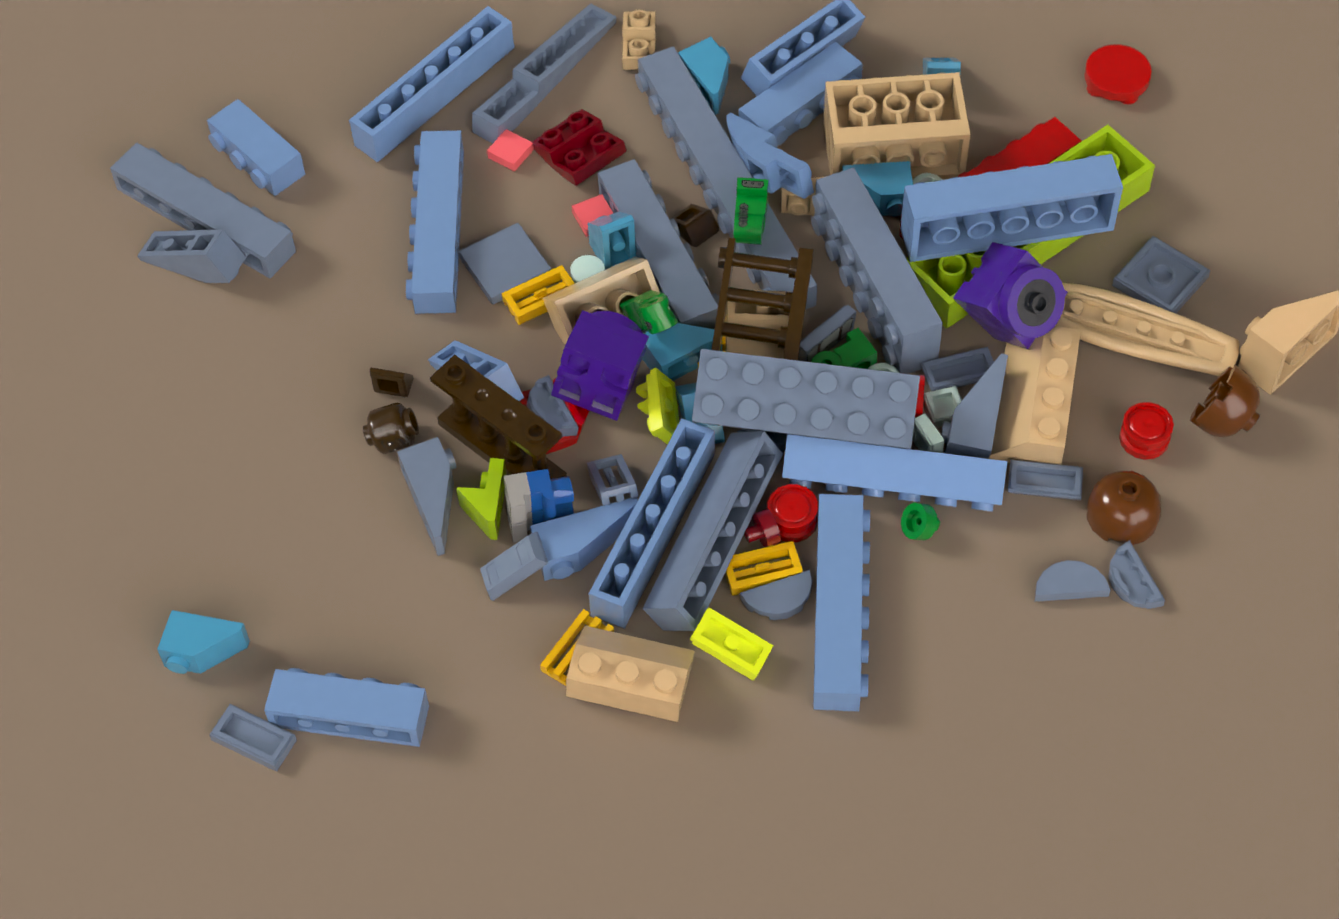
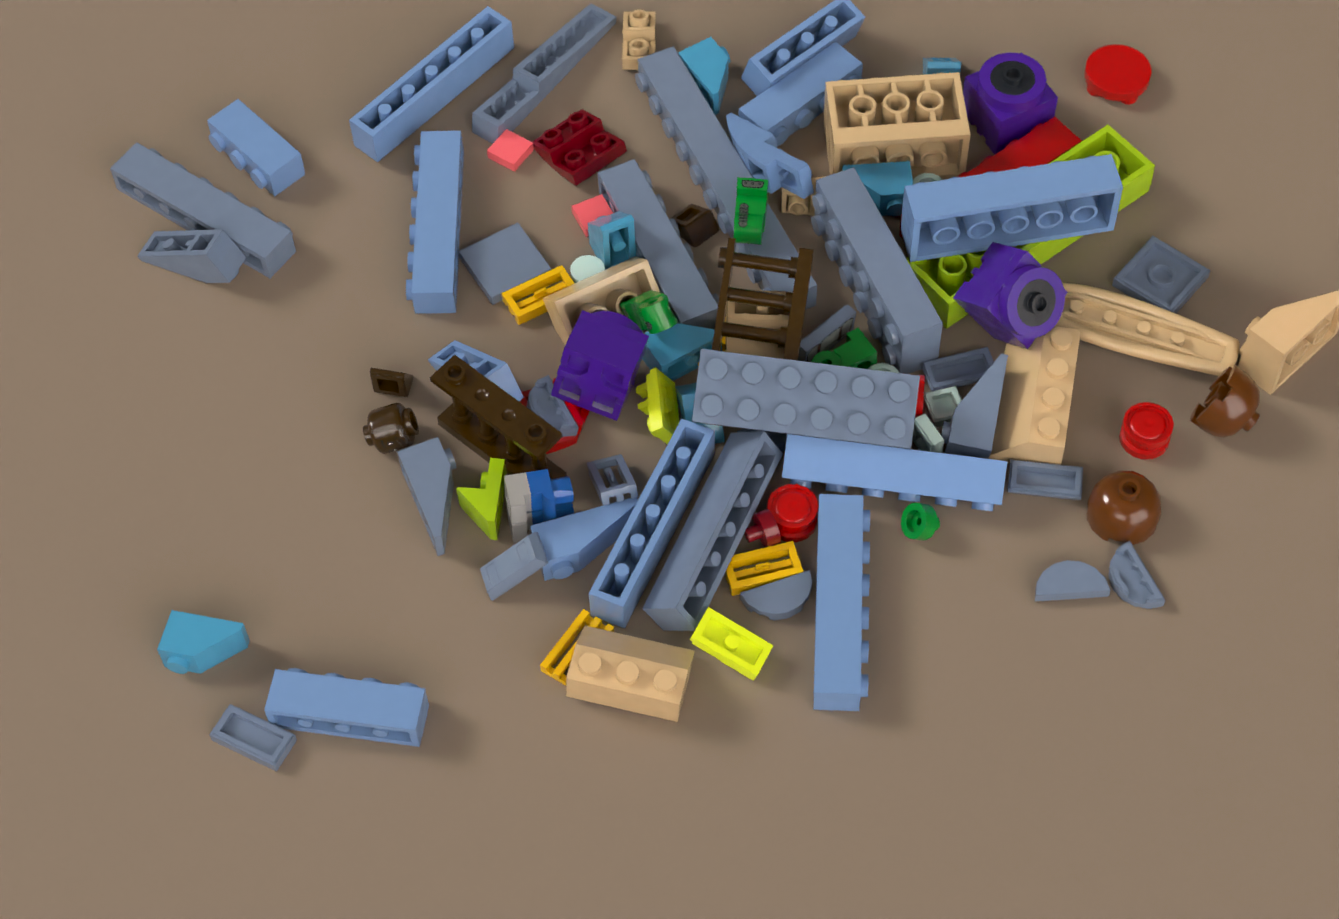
(1008, 98): none -> dark purple piece

